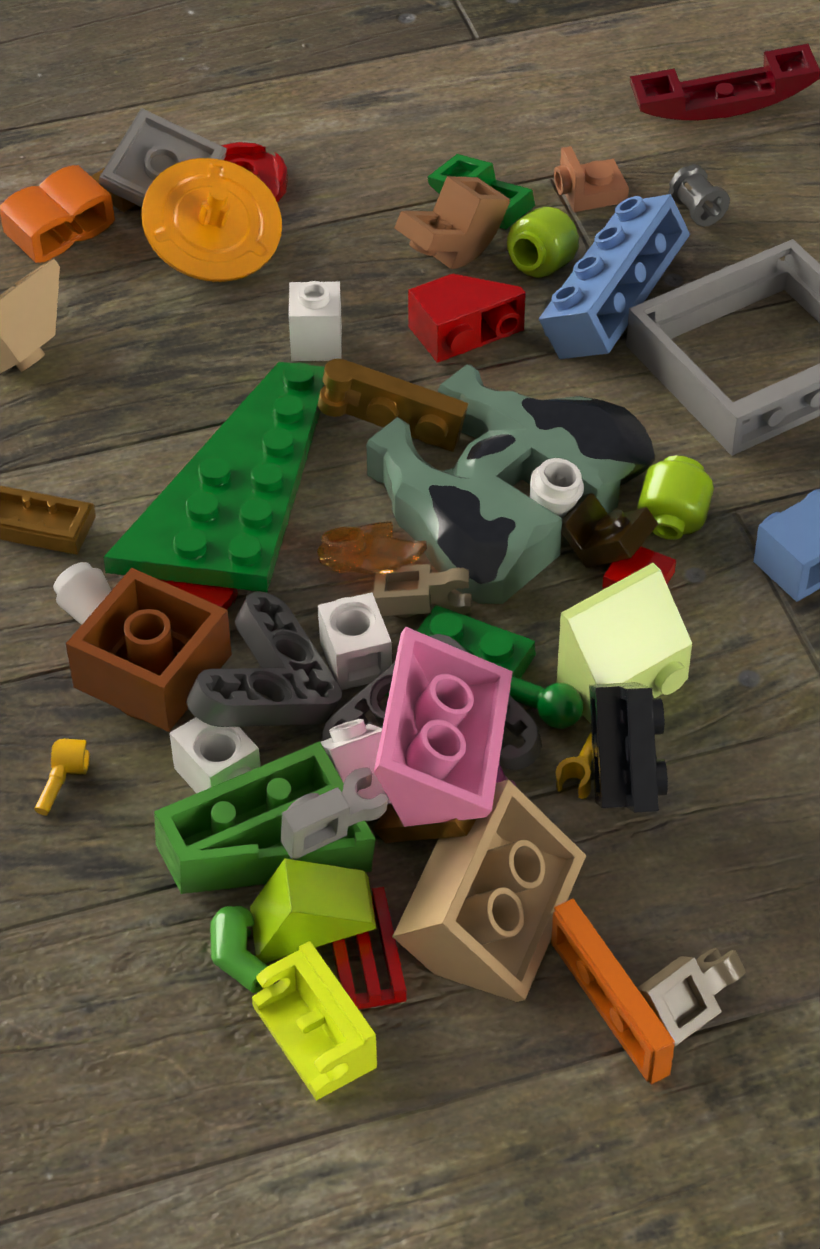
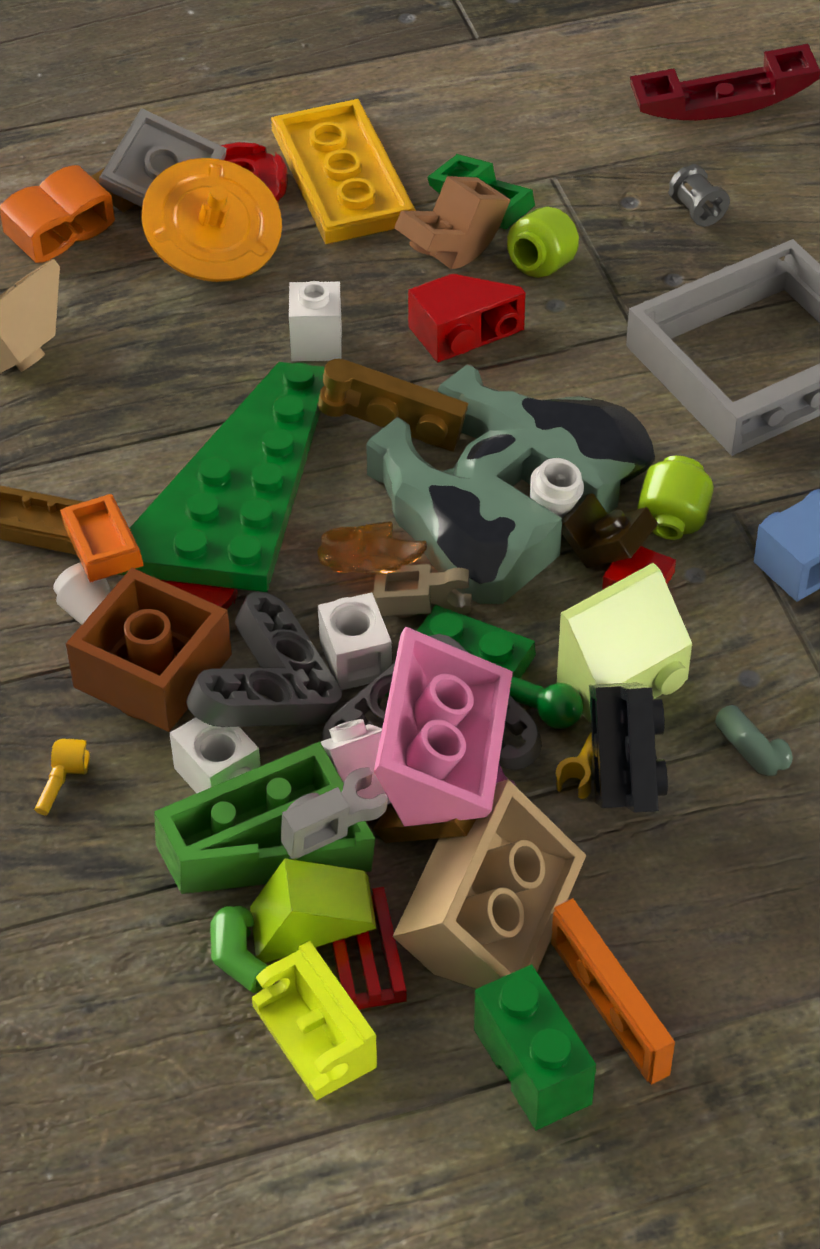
(101, 538): none -> orange tile
(341, 170): none -> yellow tile
(534, 1047): none -> green brick
(589, 184): nougat bracket -> none
(614, 276): medium blue brick -> none
(686, 990): plate -> none
(747, 739): none -> sand green arm

